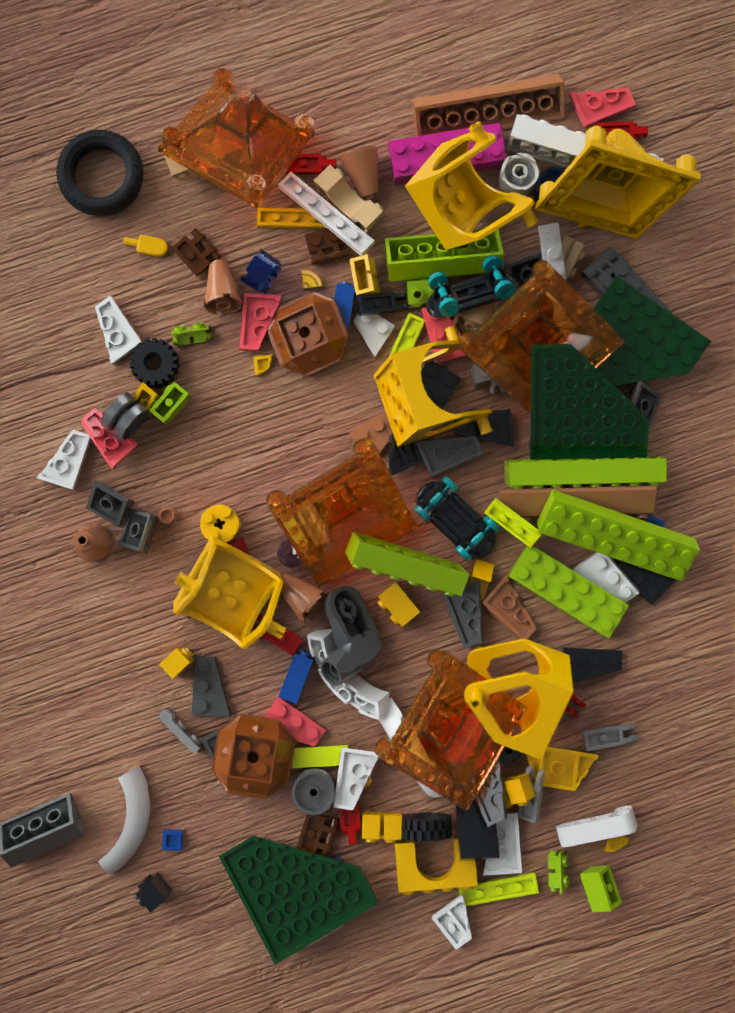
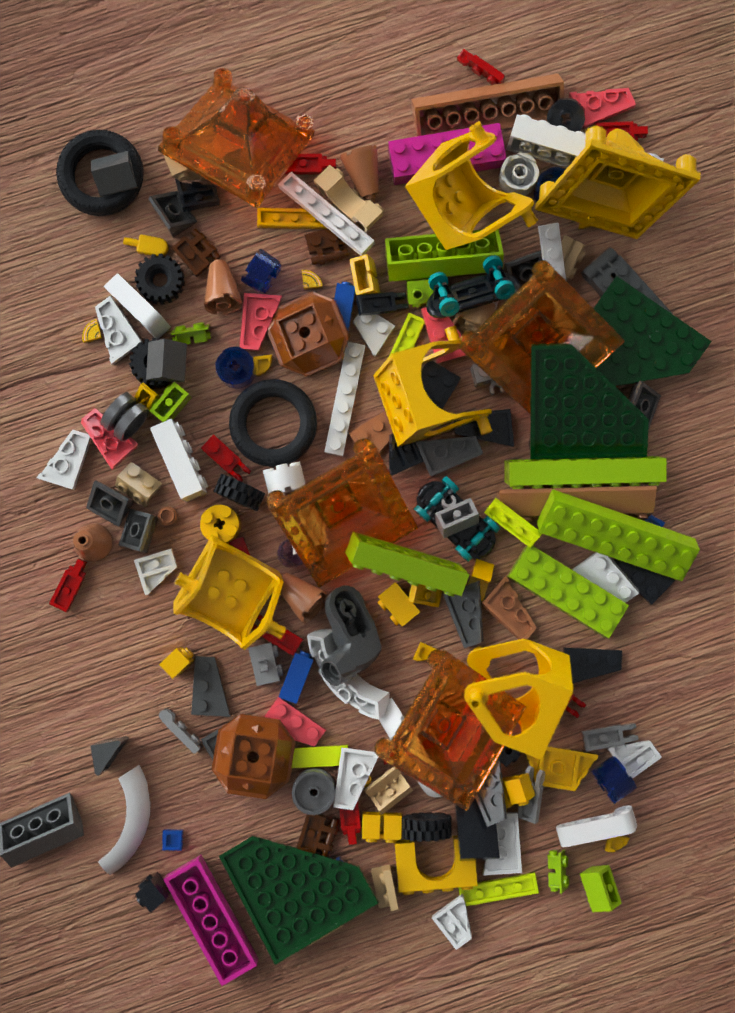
(69, 586): none -> red hinge
(91, 332): none -> yellow tile
(105, 752): none -> dark grey slope
(113, 174): none -> dark grey slope
(137, 306): none -> white beam
(137, 484): none -> tan bracket
(155, 568): none -> white wing
(159, 265): none -> black tyre
(166, 361): none -> dark grey slope
(171, 213): none -> dark grey slope
(178, 460): none -> white brick
(197, 195): none -> black wing
(211, 920): none -> dark pink brick
(224, 457): none -> red hinge
(227, 361): none -> clear blue brick
(239, 492): none -> black tyre
(265, 663): none -> light grey brick
(266, 389): none -> black tyre
(284, 478): none -> white brick
(344, 399): none -> white plate
(384, 887): none -> tan bracket
(388, 789): none -> tan bracket
(422, 652): none -> yellow tile
(424, 596): none -> yellow slope
(456, 516): none -> light grey brick
(481, 67): none -> red hinge
(569, 106): none -> black plate
(613, 778): none -> clear blue brick
(635, 756): none -> white wing

